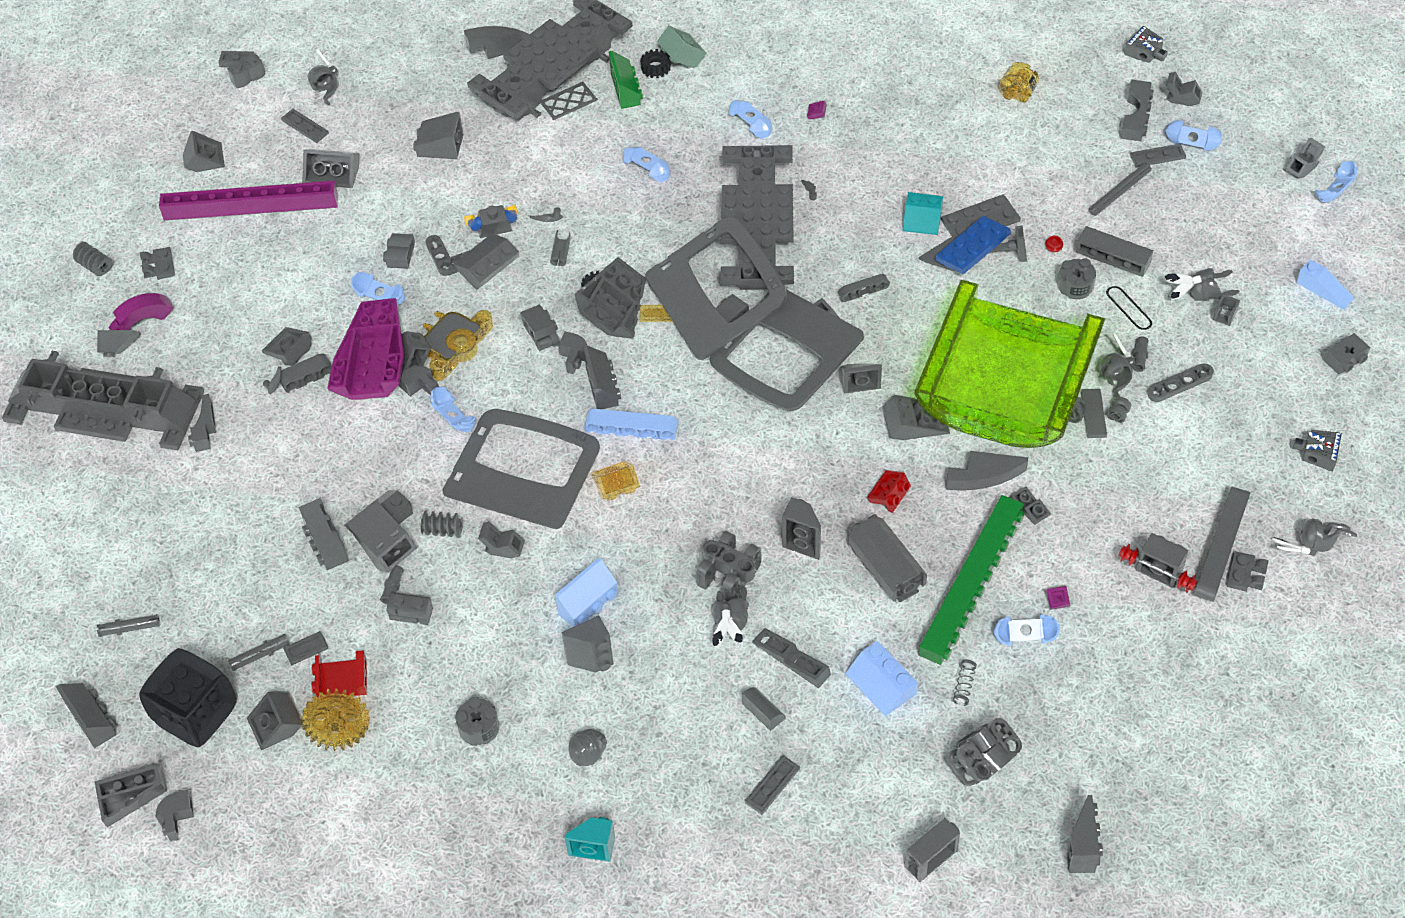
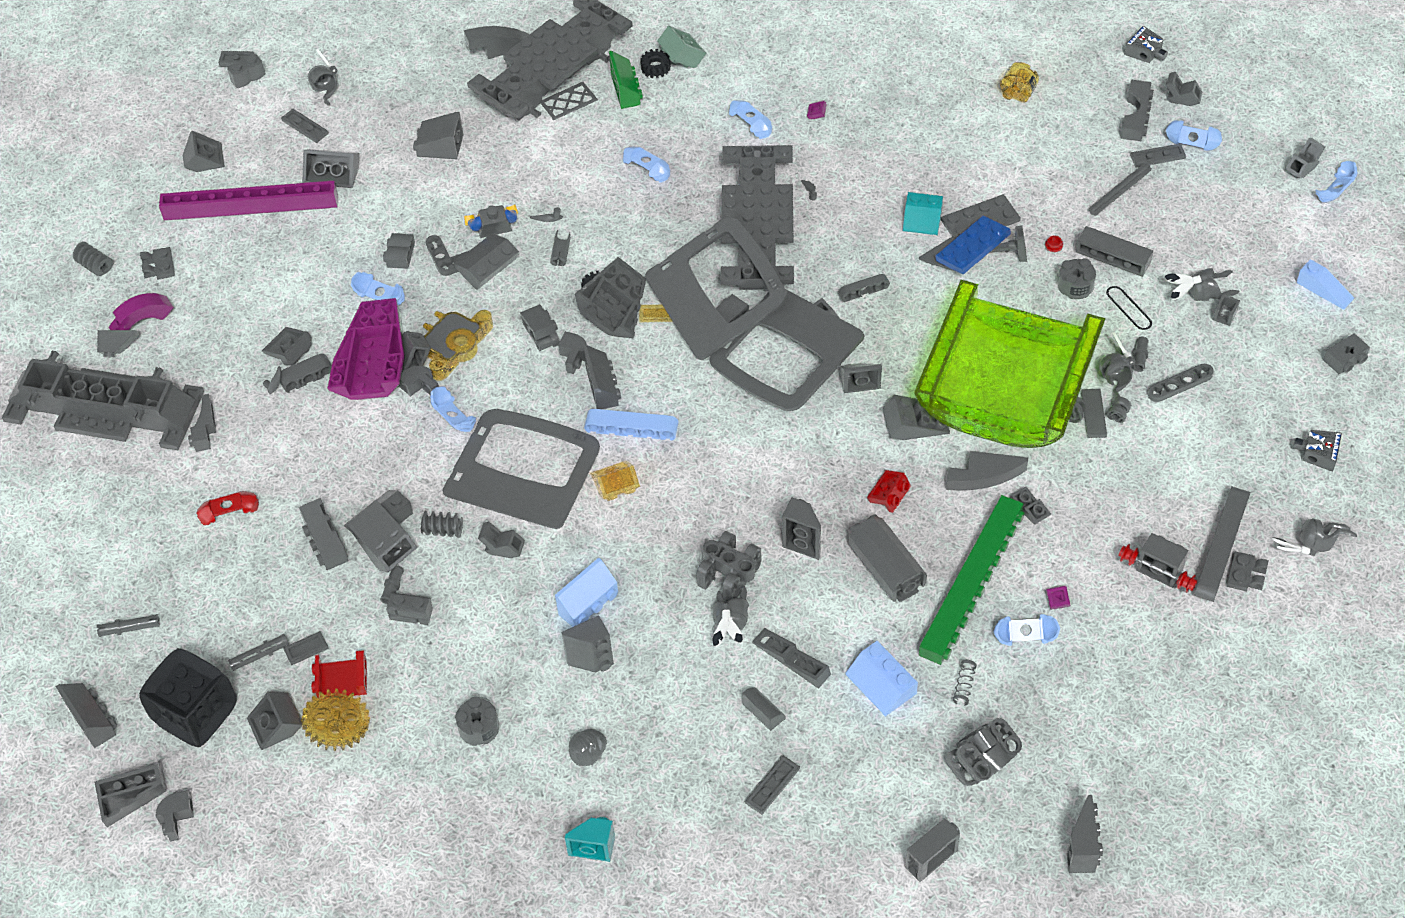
(241, 500): none -> red piece

